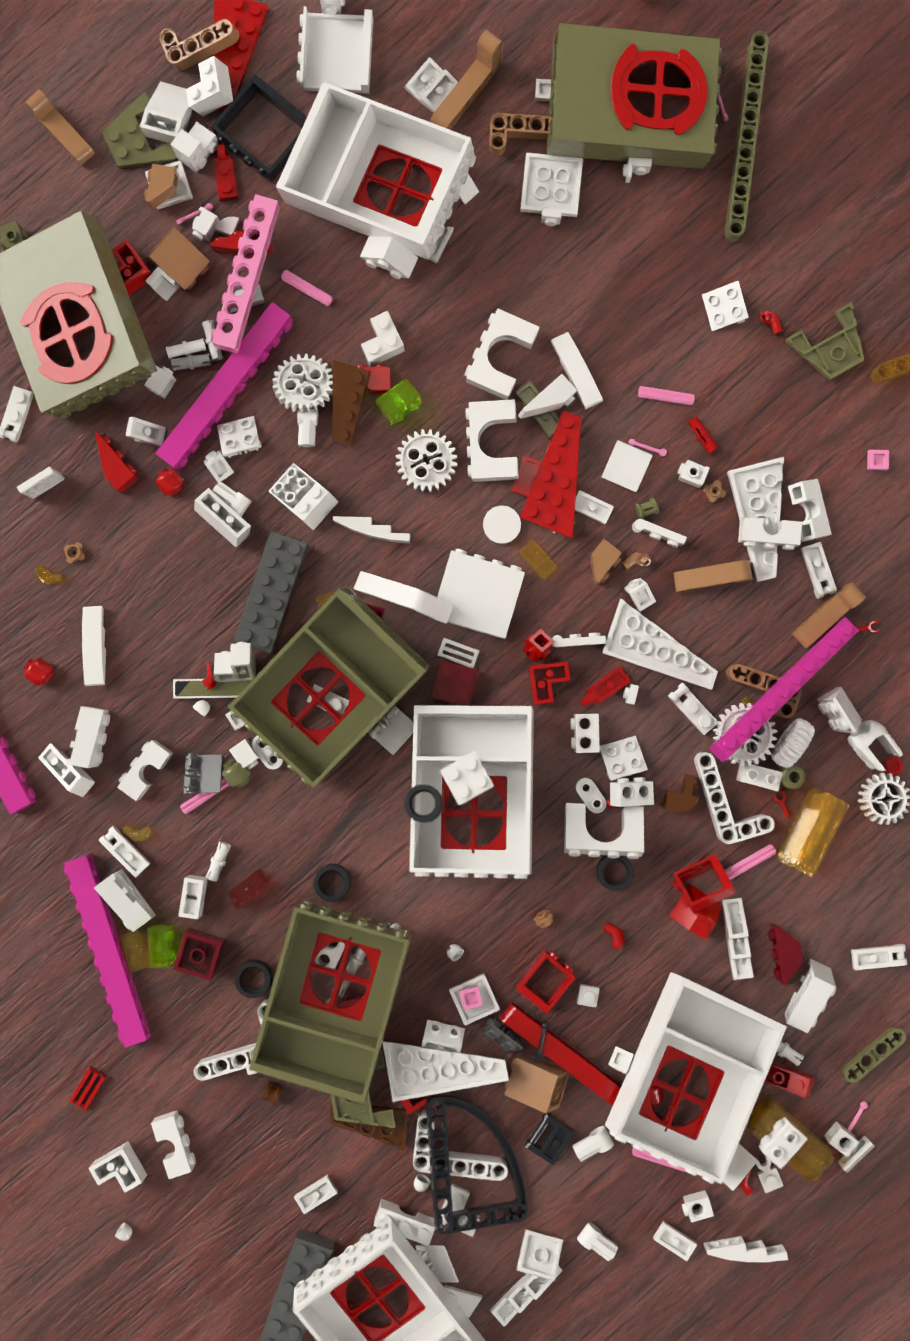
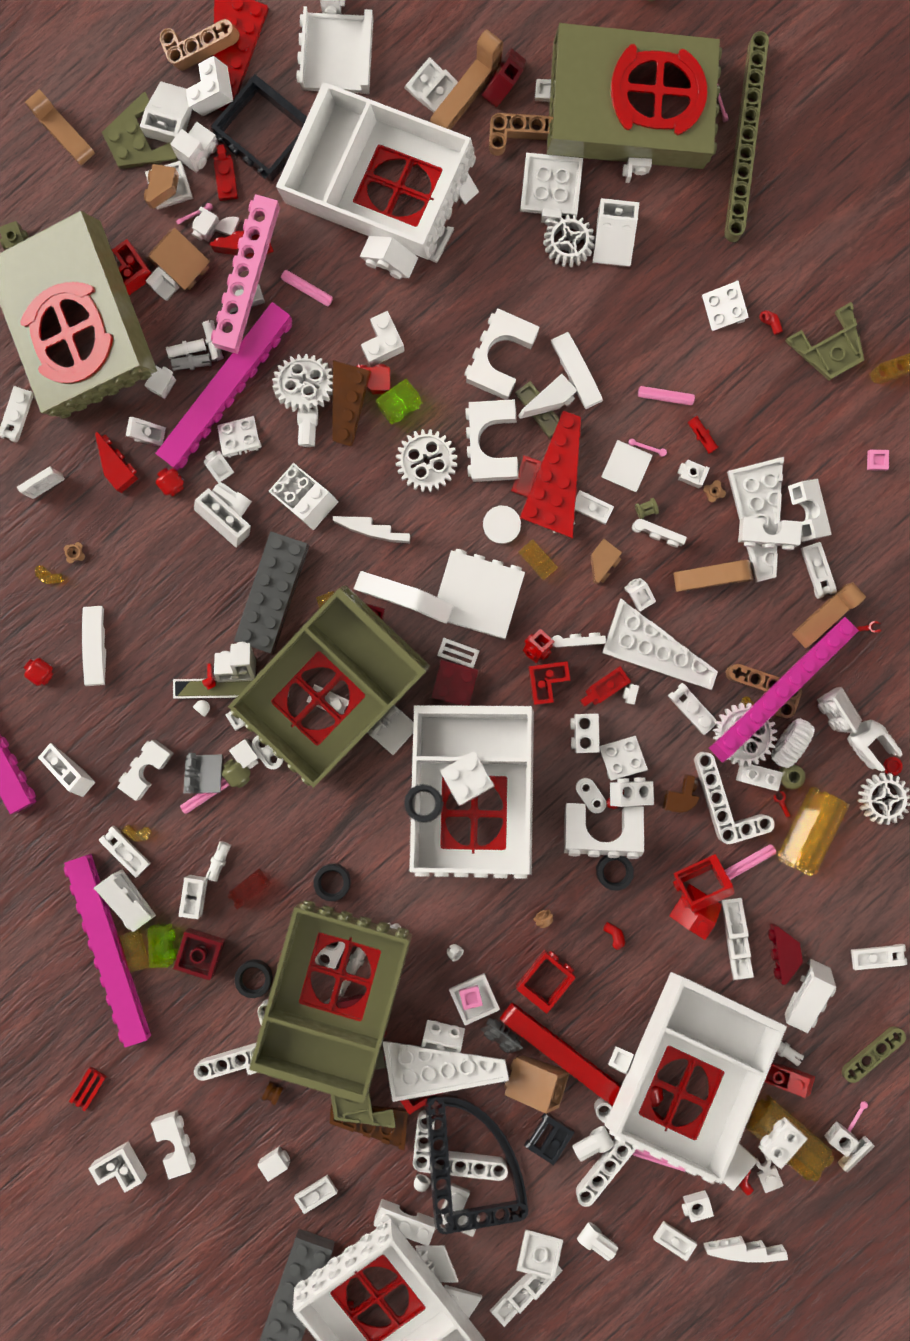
(89, 737): white wedge -> none
(124, 1232): white hinge -> none
(274, 1163): none -> white brick
(504, 78): none -> dark red slope
(538, 1058): black hinge -> none
(582, 233): none -> white gear
(588, 995): white plate -> none
(599, 1168): none -> white beam
(615, 232): none -> white slope
(638, 559): medium nougat arm -> none

